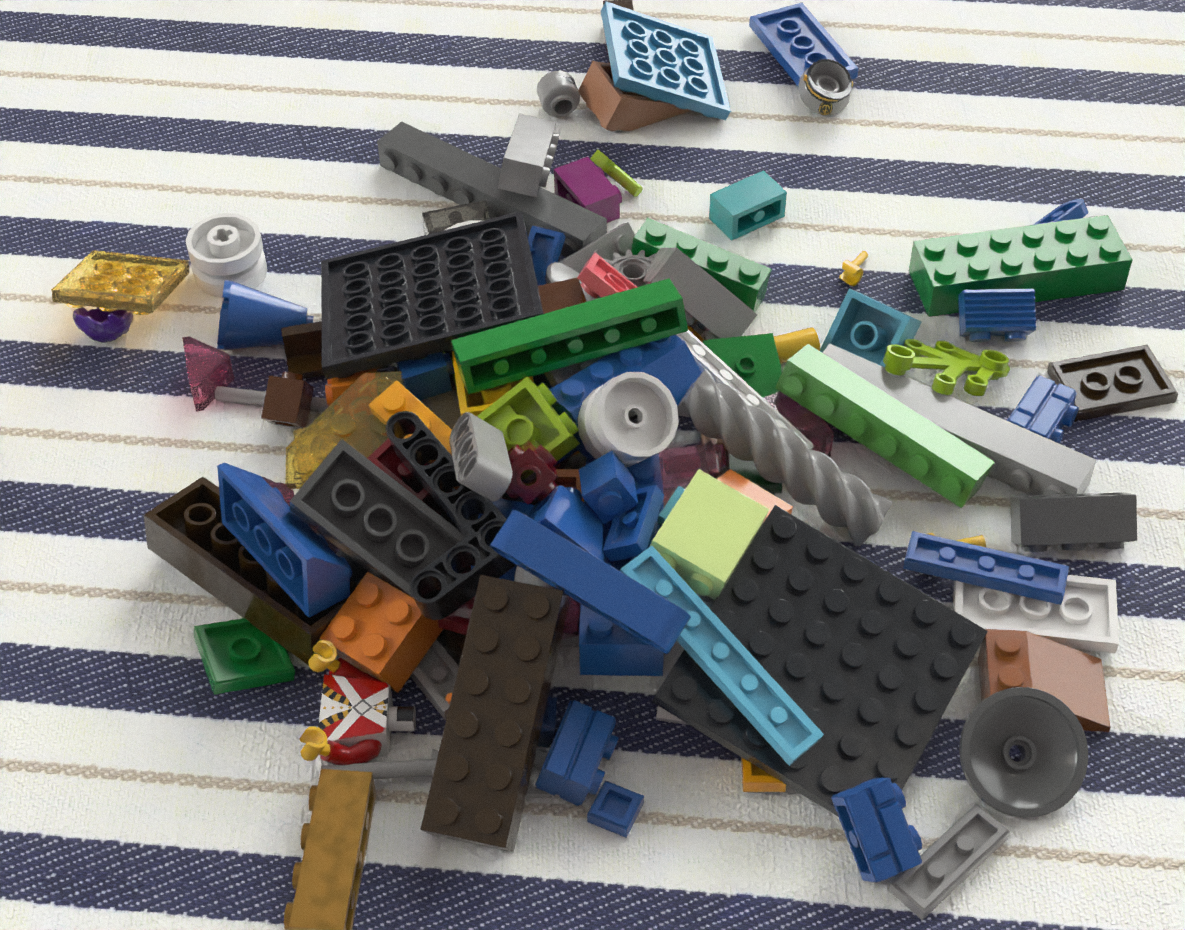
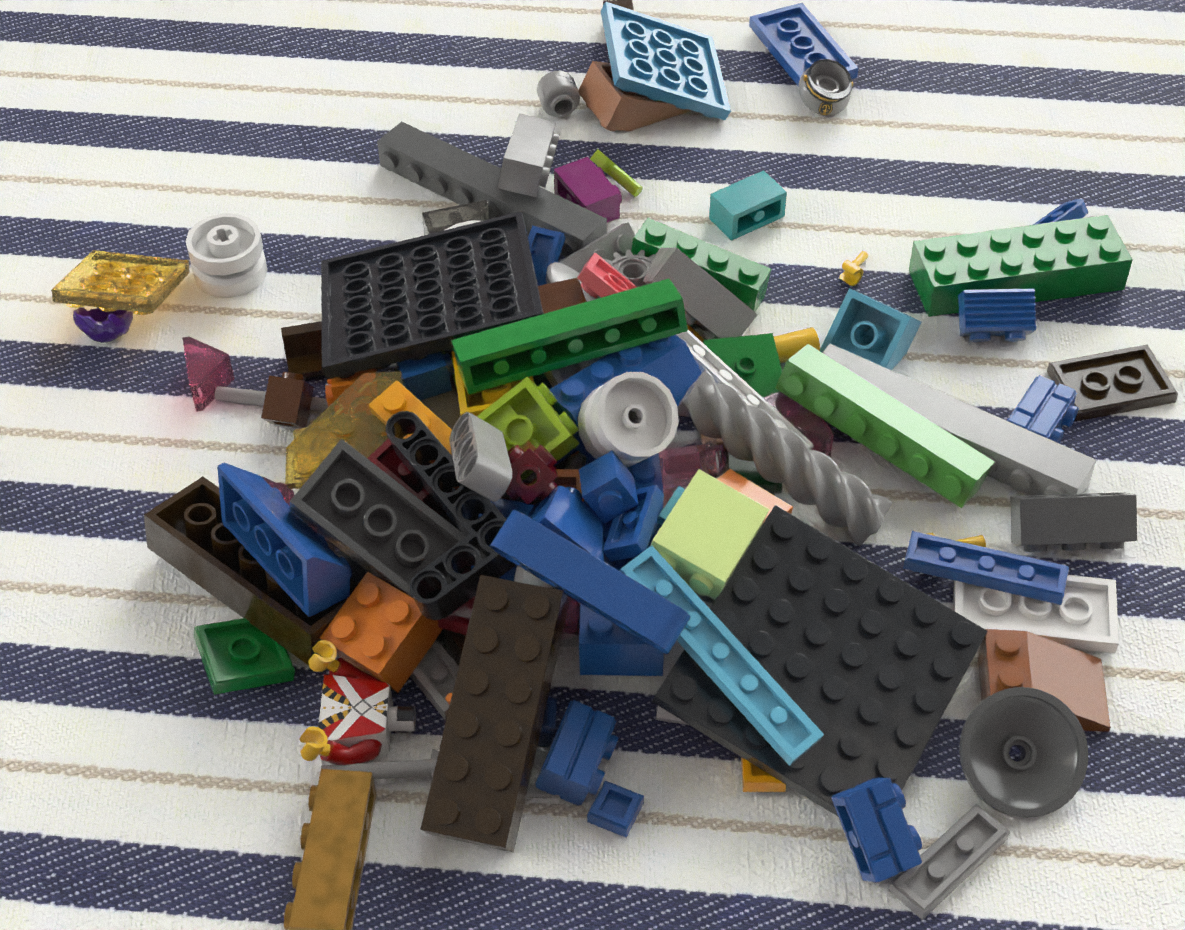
(255, 318): blue cone -> none
(951, 359): lime plant -> none

